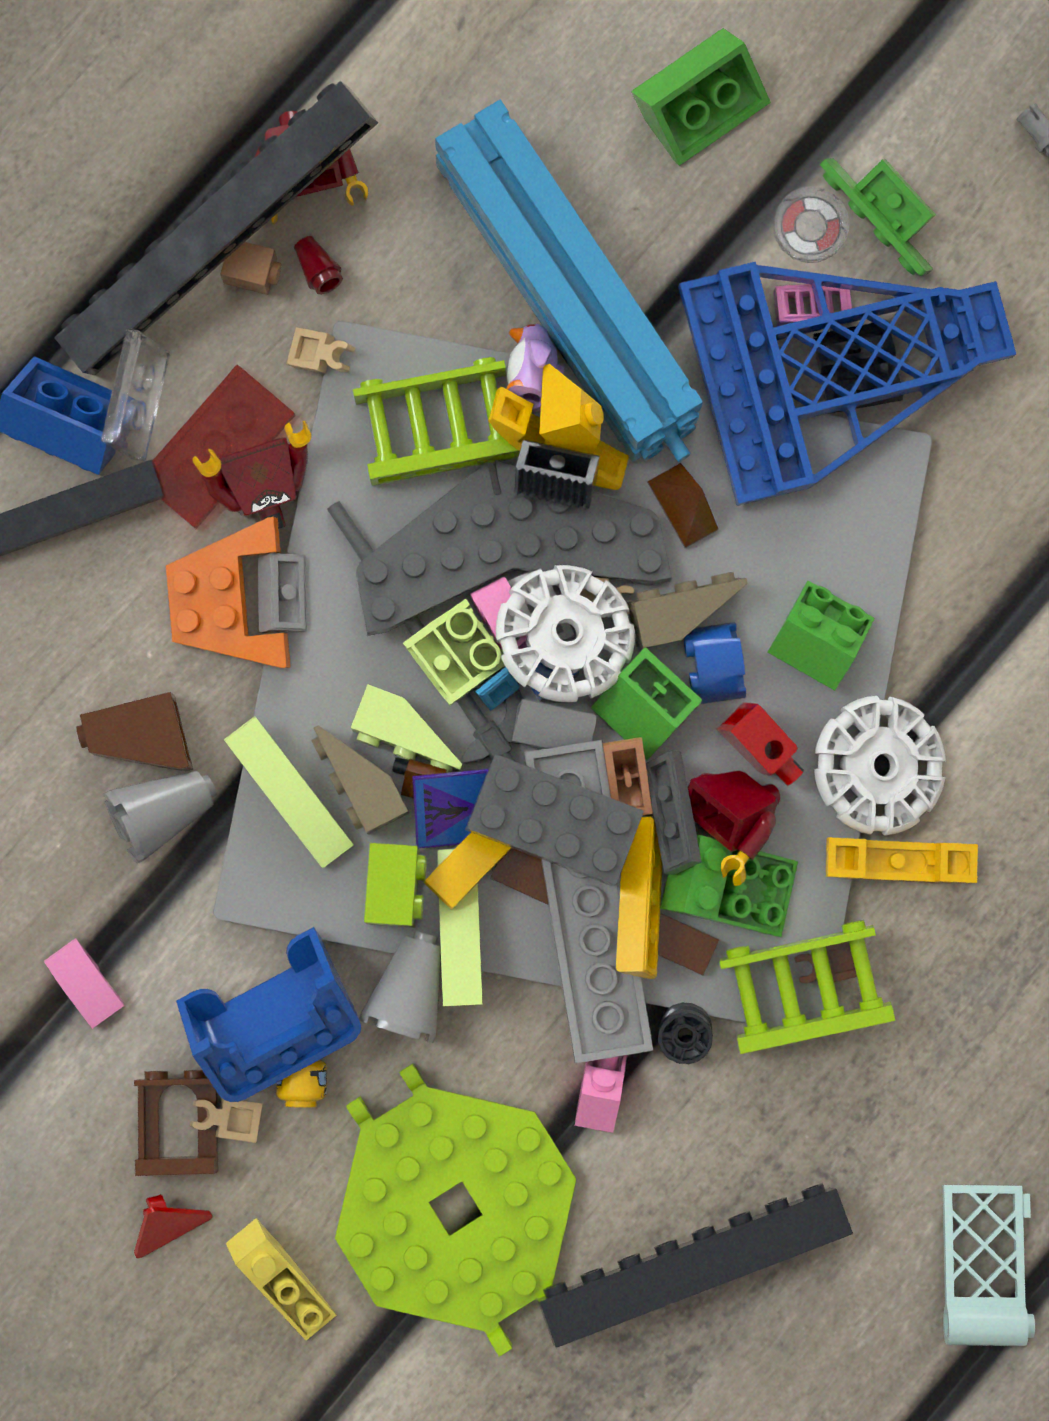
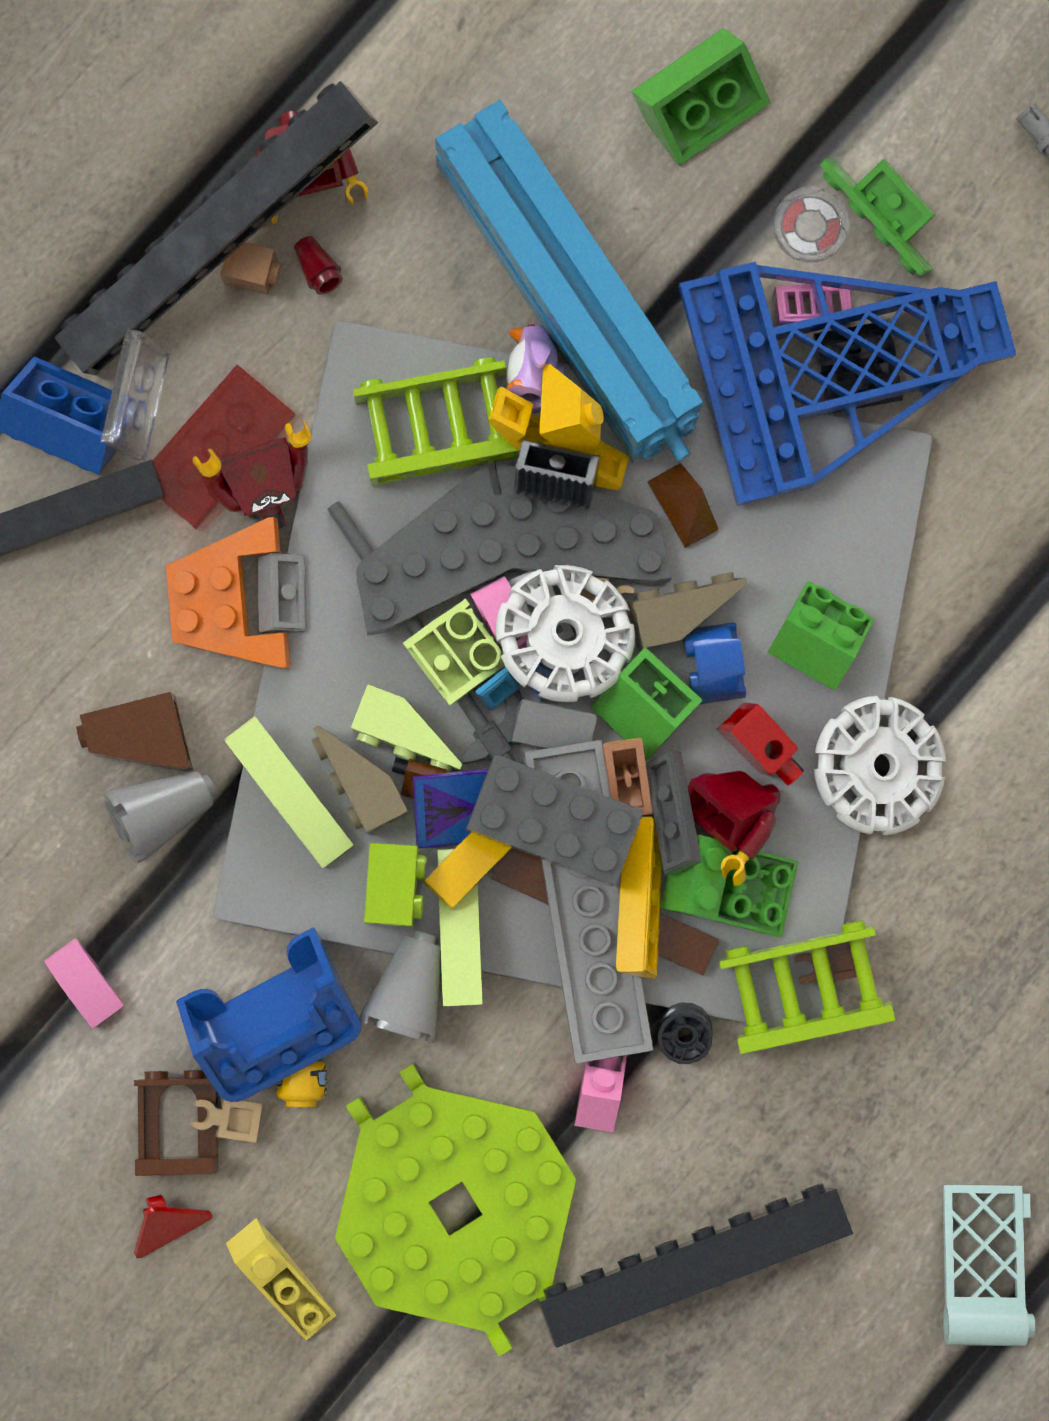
(316, 351): tan plate -> none
(901, 860): yellow slope -> none

